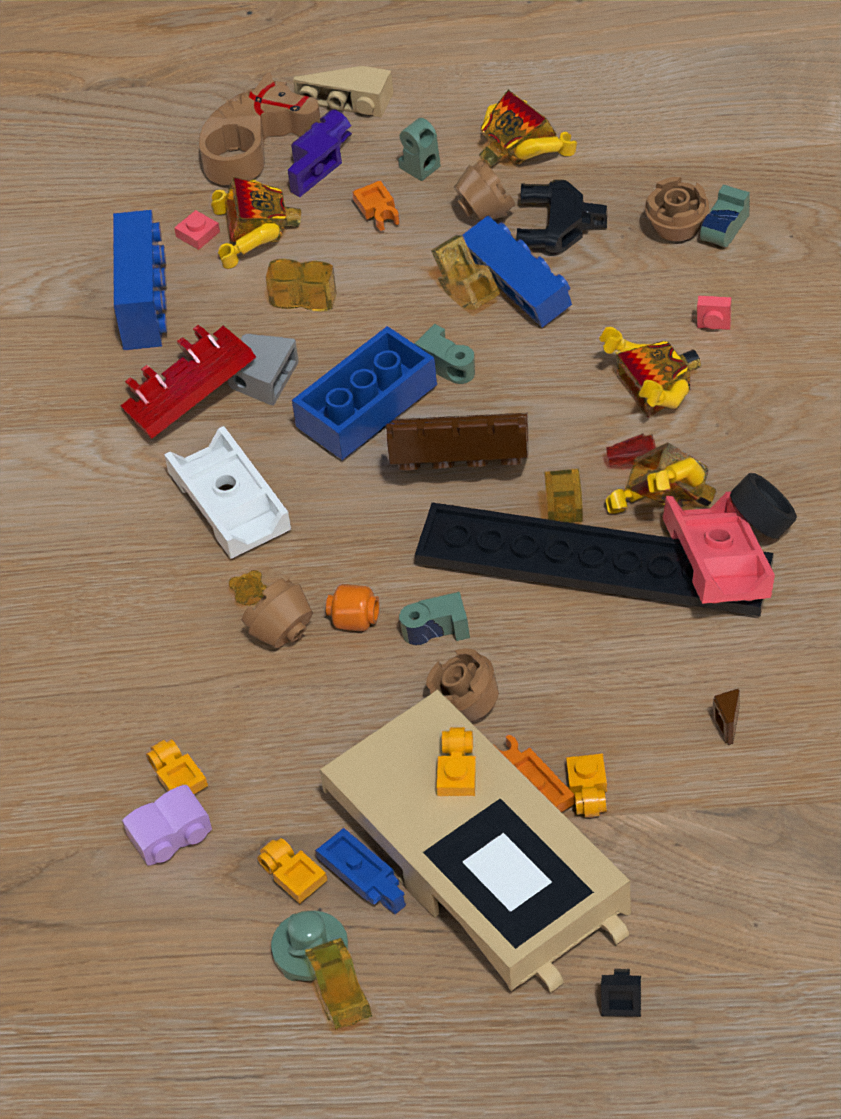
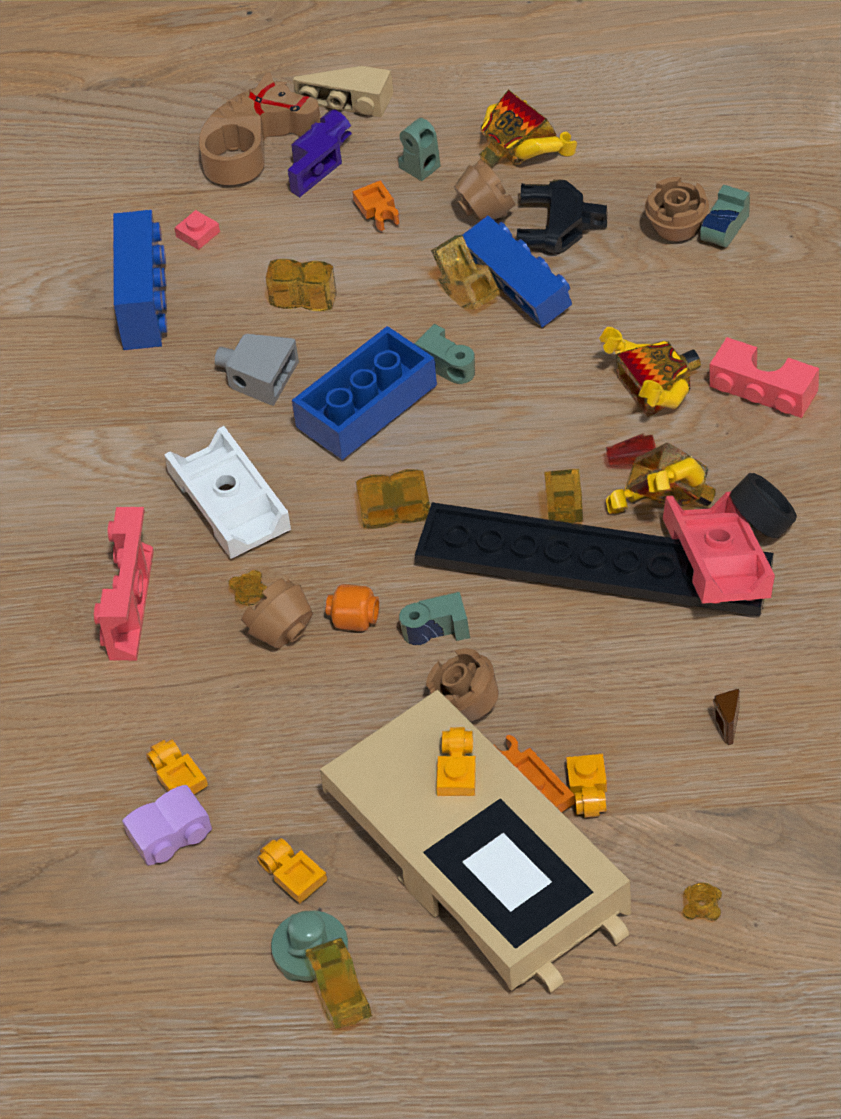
(124, 606): none -> coral piece
(186, 381): red hinge -> none
(254, 216): torso -> none
(362, 870): blue hinge -> none
(393, 498): none -> clear yellow brick
(458, 439): reddish brown slope -> none
(621, 994): black tile -> none
(702, 893): none -> clear yellow plate
(714, 312): coral plate -> none
(784, 389): none -> coral arch

